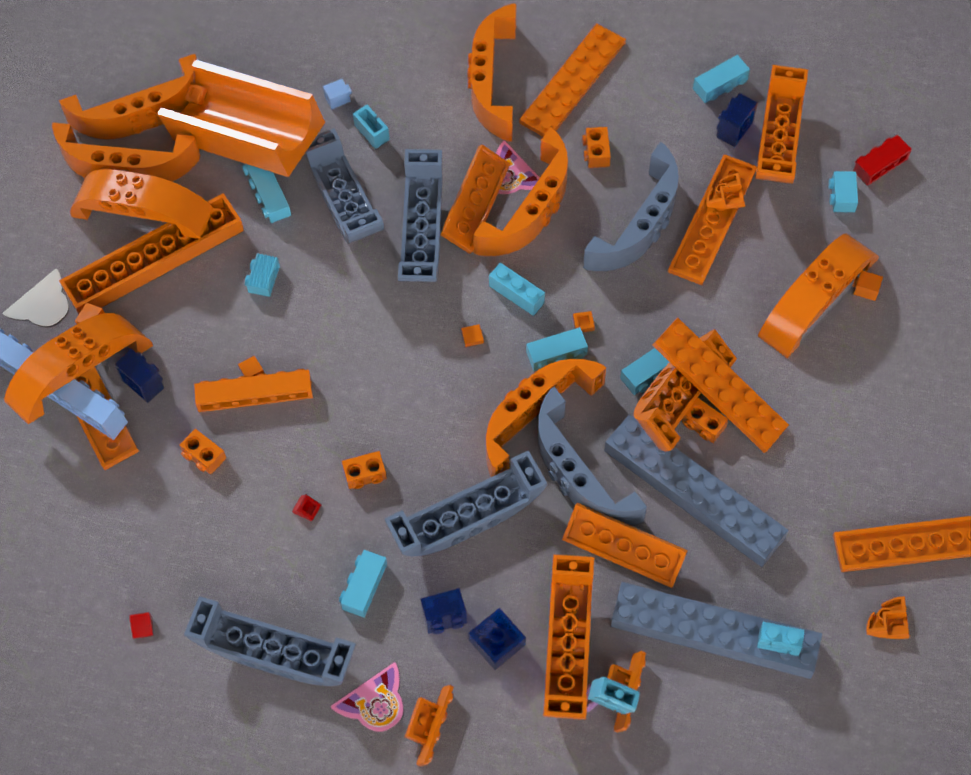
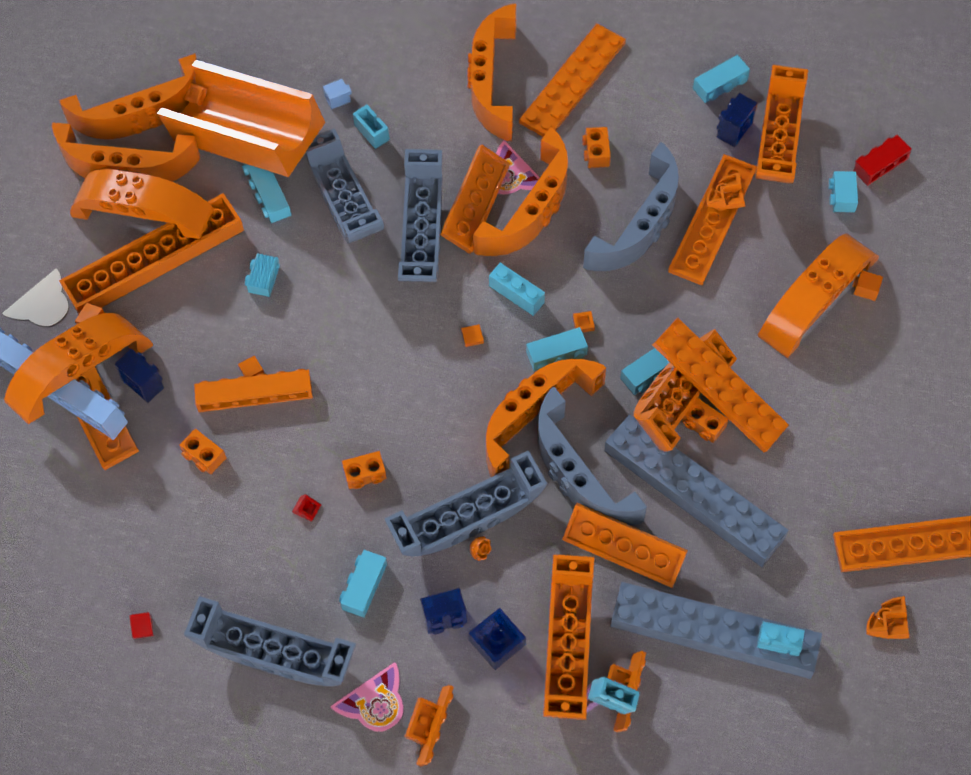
(480, 548): none -> orange plate

